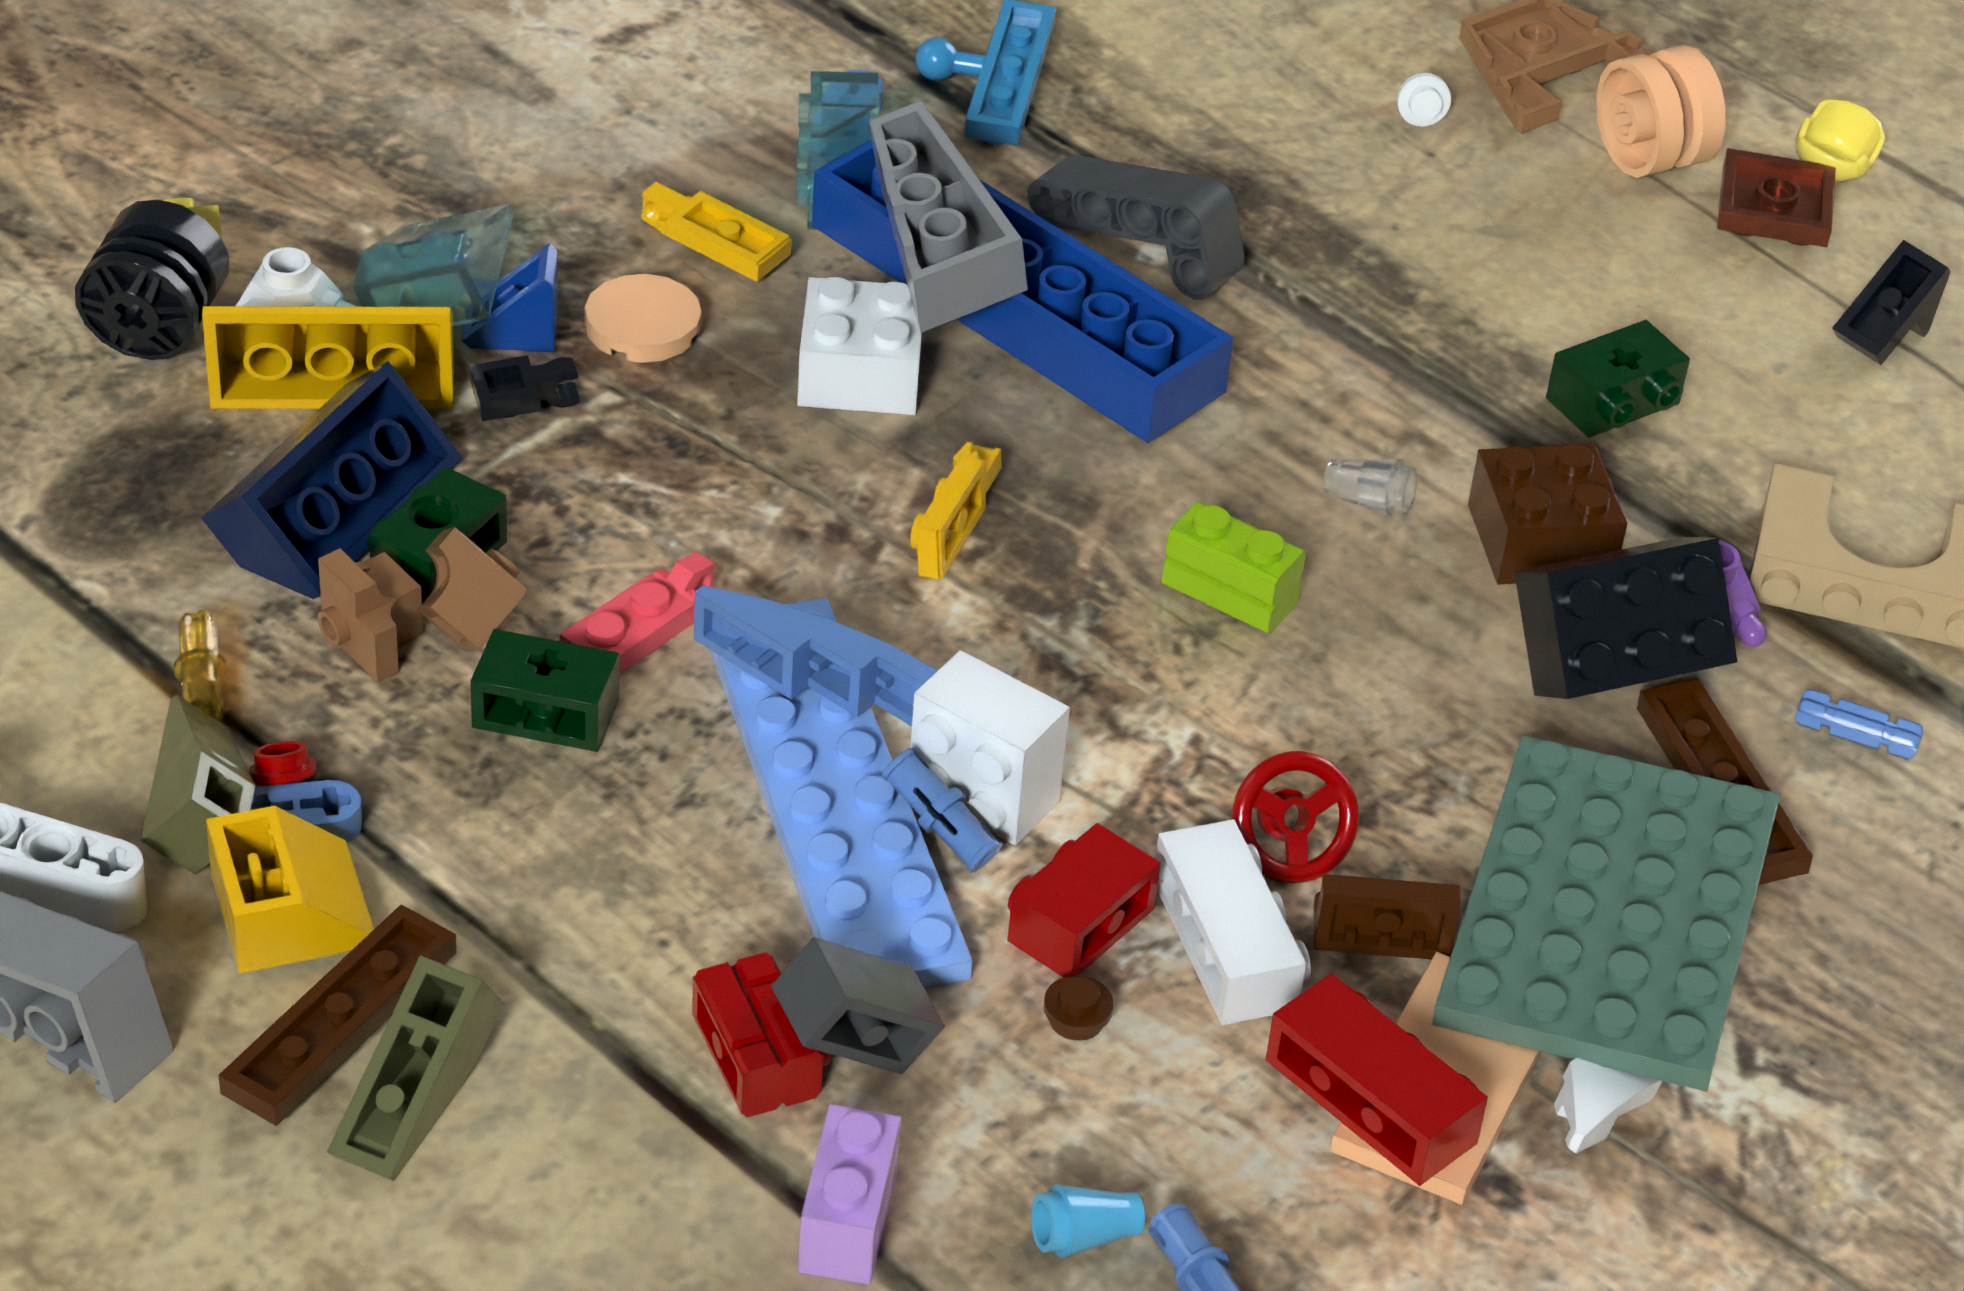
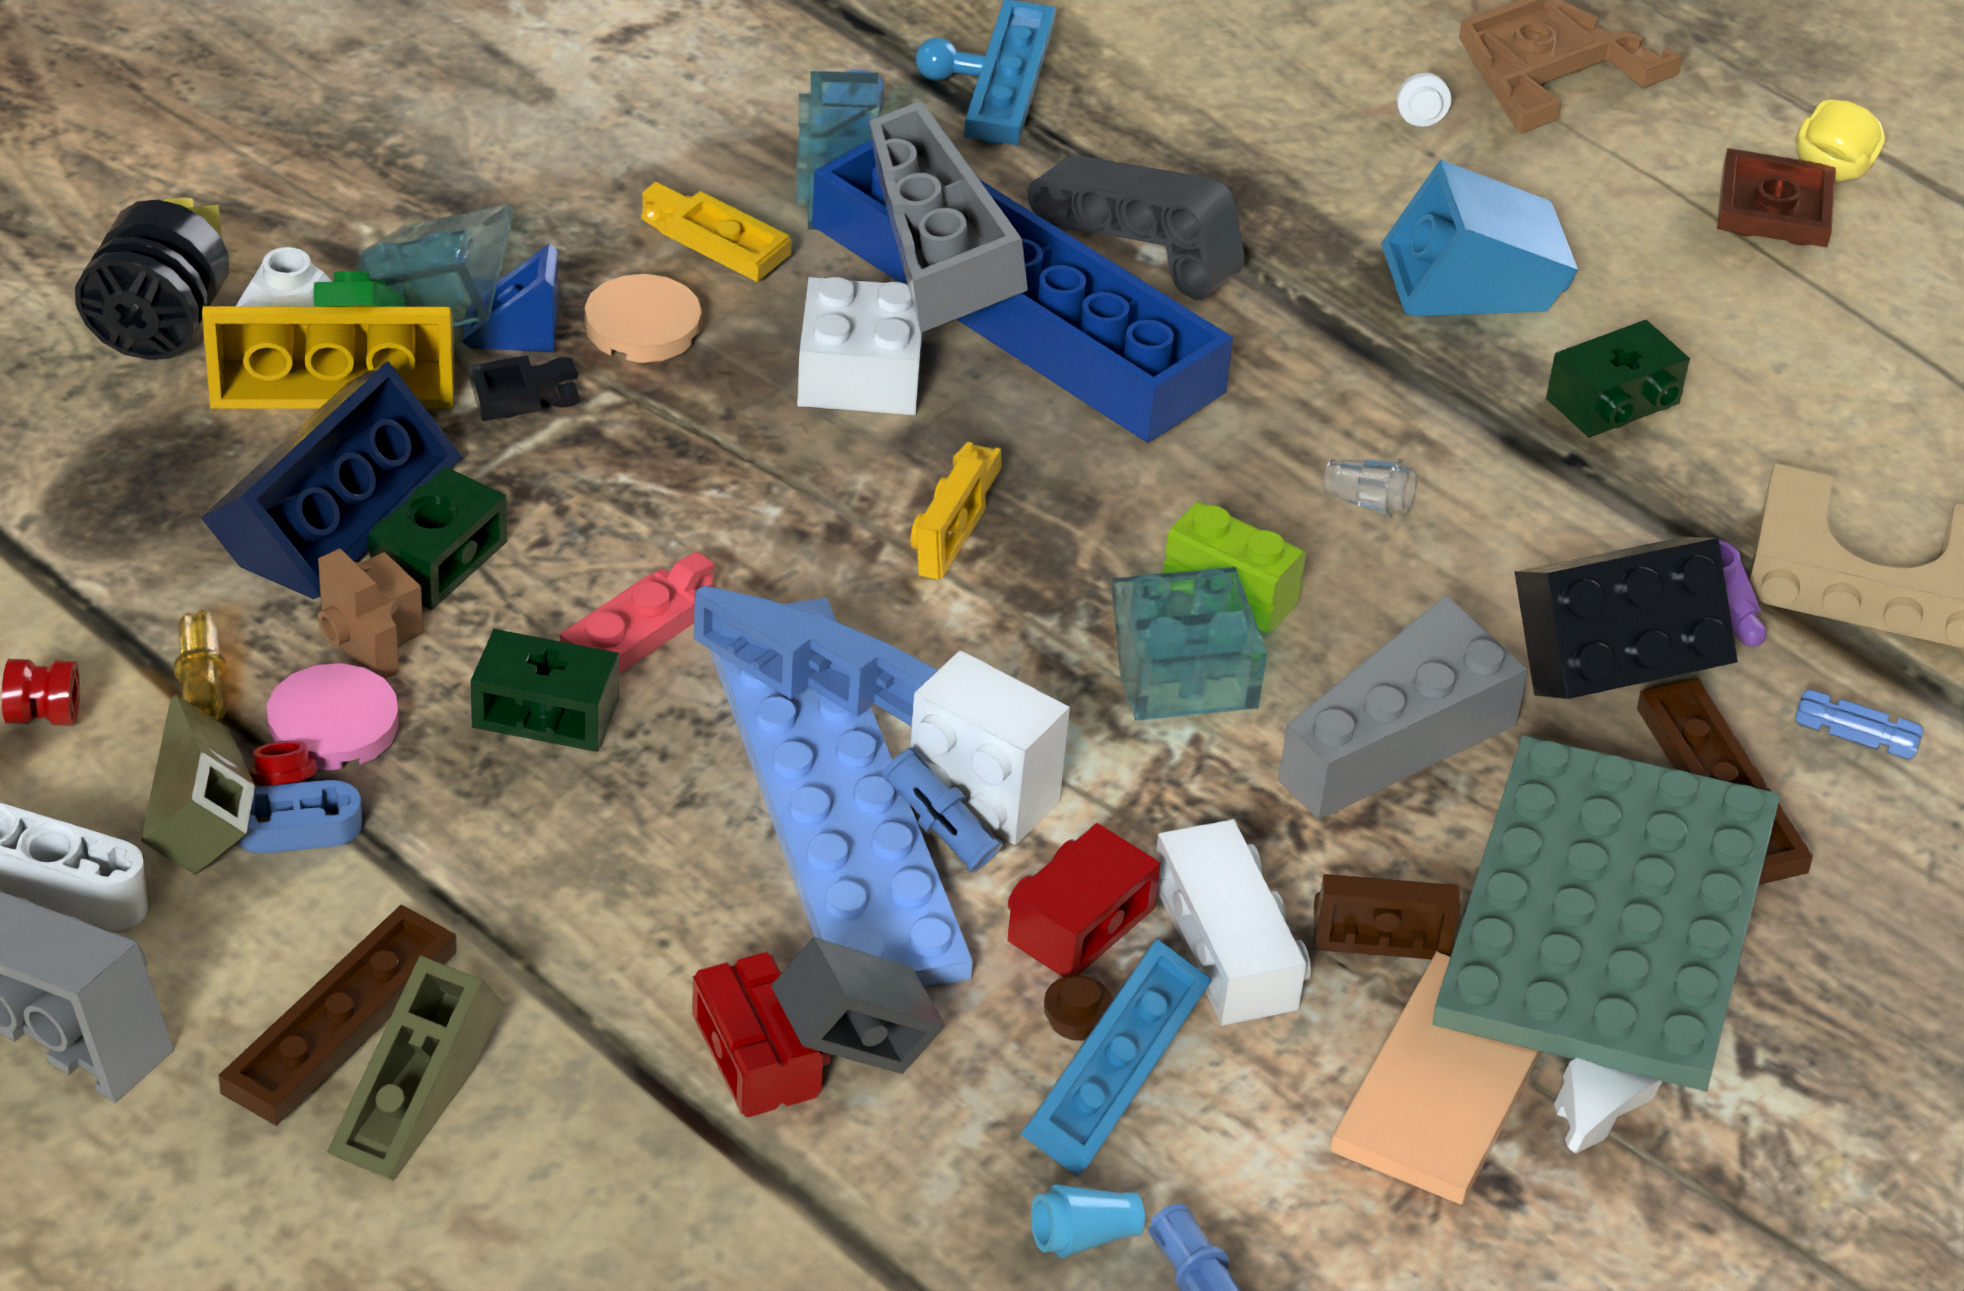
(40, 692): none -> red wheel
(284, 889): yellow slope -> none
(336, 711): none -> bright pink tile
(355, 290): none -> green plate
(471, 589): medium nougat brick -> none
(849, 1194): lavender brick -> none
(1116, 1058): none -> dark azure plate
(1187, 643): none -> clear light blue slope
(1274, 803): red piece -> none
(1376, 1078): red brick -> none
(1402, 711): none -> light grey wedge
(1477, 248): none -> dark azure slope
(1543, 506): reddish brown brick -> none
(1661, 111): light nougat wheel -> none
(1894, 301): black slope -> none

